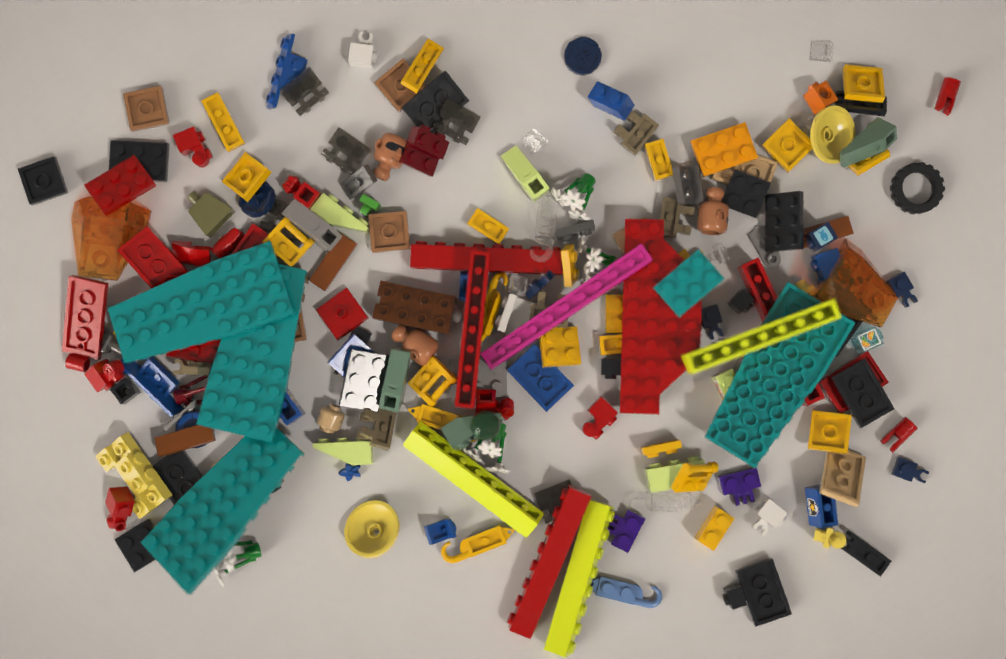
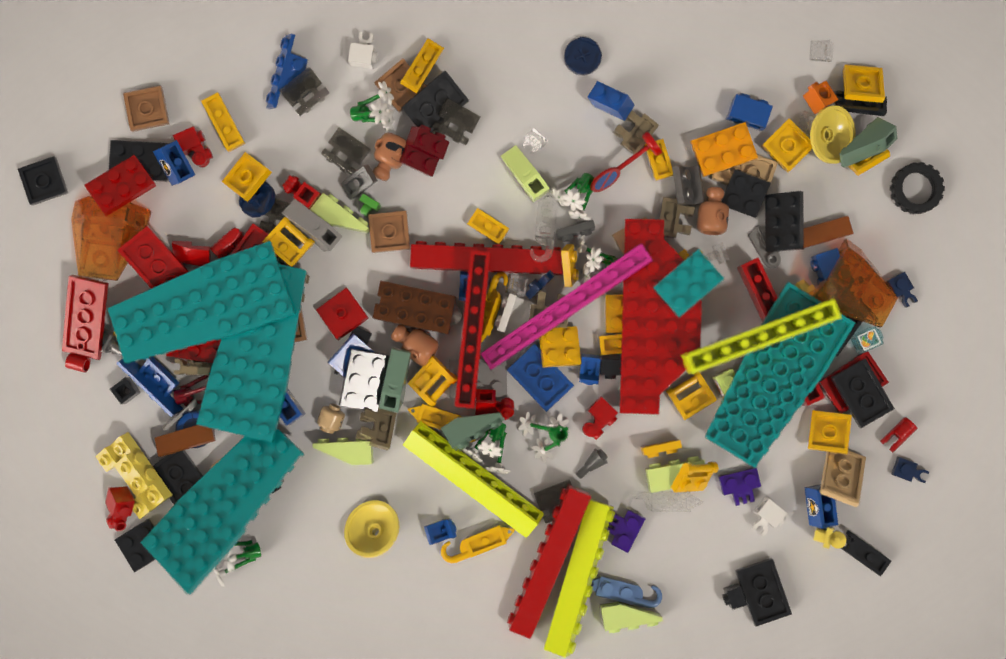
(105, 374): red brick -> none
(174, 163): none -> blue brick
(209, 212): olive torso -> none
(333, 263): dark orange tile -> none
(350, 471): blue plant -> none
(362, 112): none -> white plant
(485, 425): clear green hair -> none
(557, 433): none -> white plant
(590, 369): none -> blue bracket
(596, 460): none -> dark grey cone
(610, 176): none -> piece
(622, 615): none -> yellowish green slope
(694, 401): none -> yellow plate
(711, 318): dark blue plate -> none
(714, 528): yellow brick -> none
(741, 302): black plate -> none
(753, 112): none -> blue brick
(820, 237): dark blue brick -> none
(947, 95): red hinge -> none

